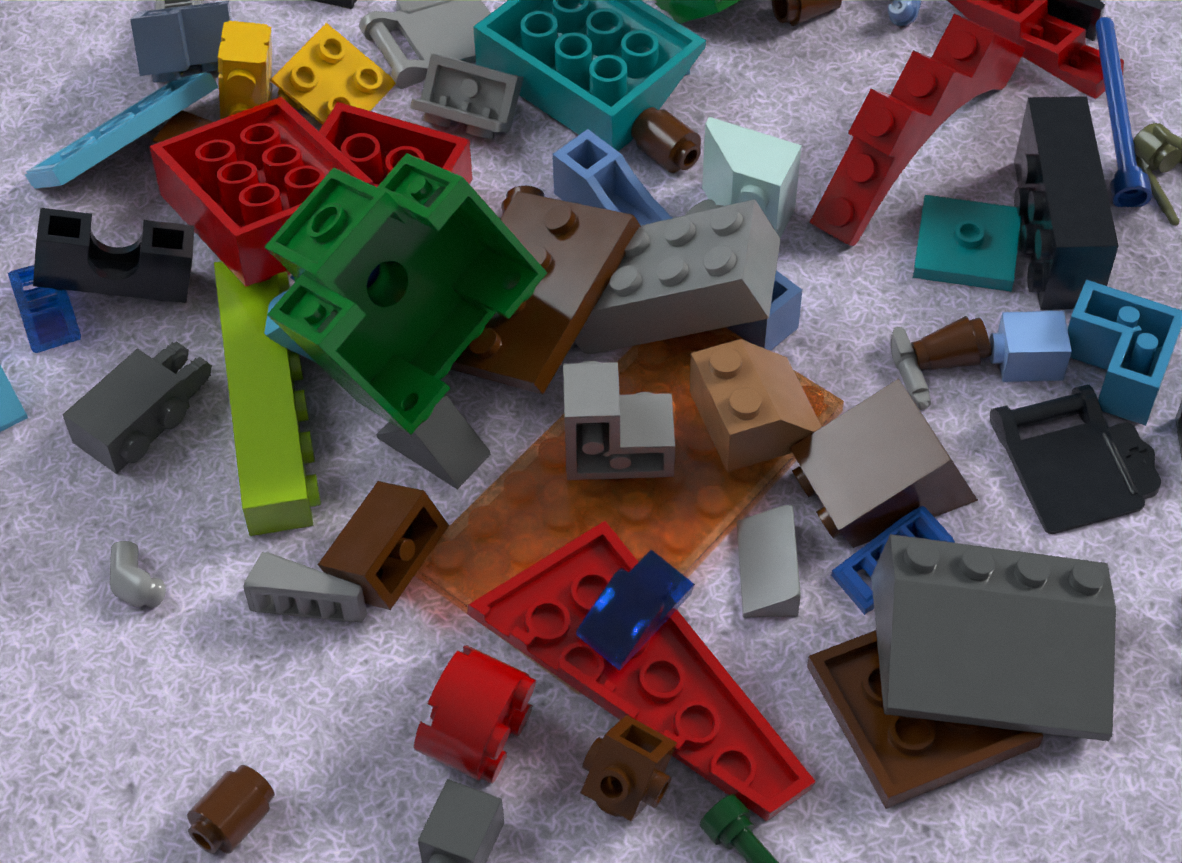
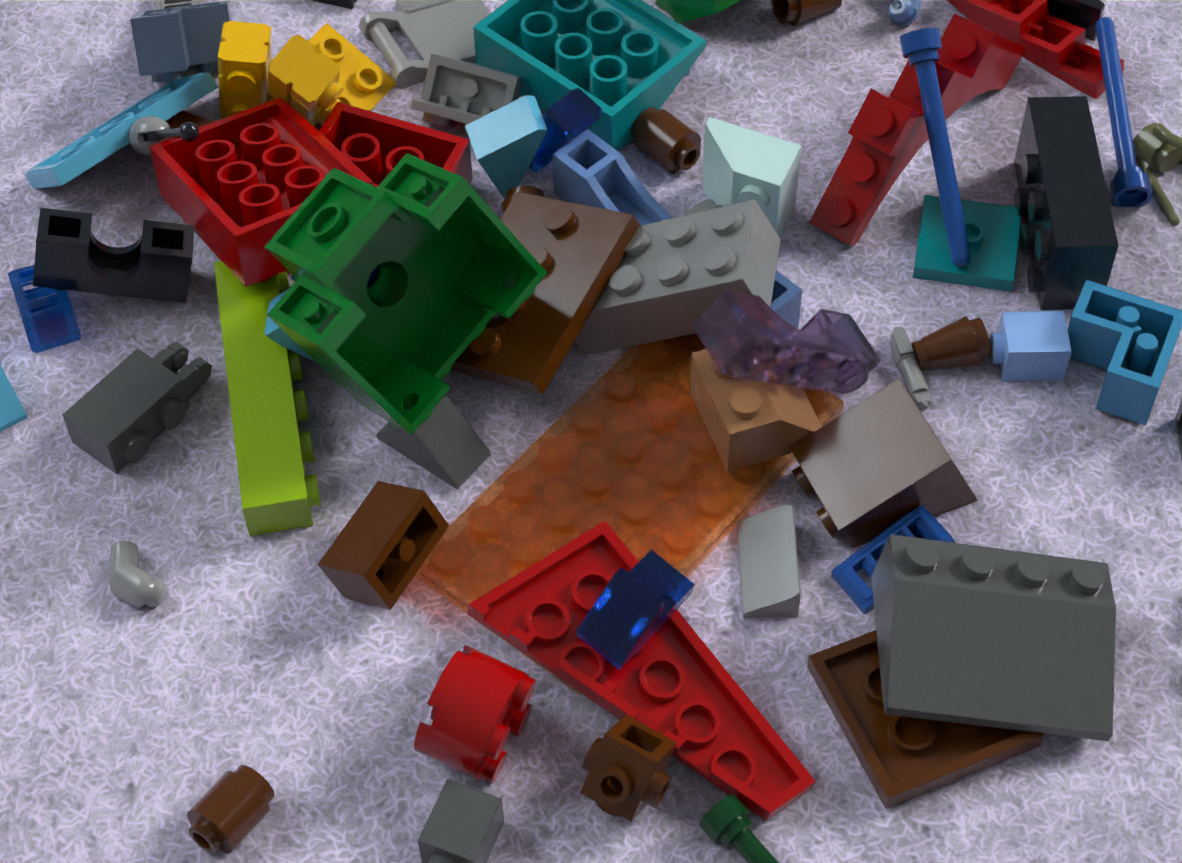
(158, 131): none -> hinge
(297, 590): light grey slope -> none
(305, 80): none -> yellow brick
(508, 141): none -> medium azure slope
(565, 122): none -> clear blue slope
(614, 432): light grey brick -> none
(759, 345): none -> clear purple arch
(922, 51): none -> blue piece
(1081, 470): black piece -> none

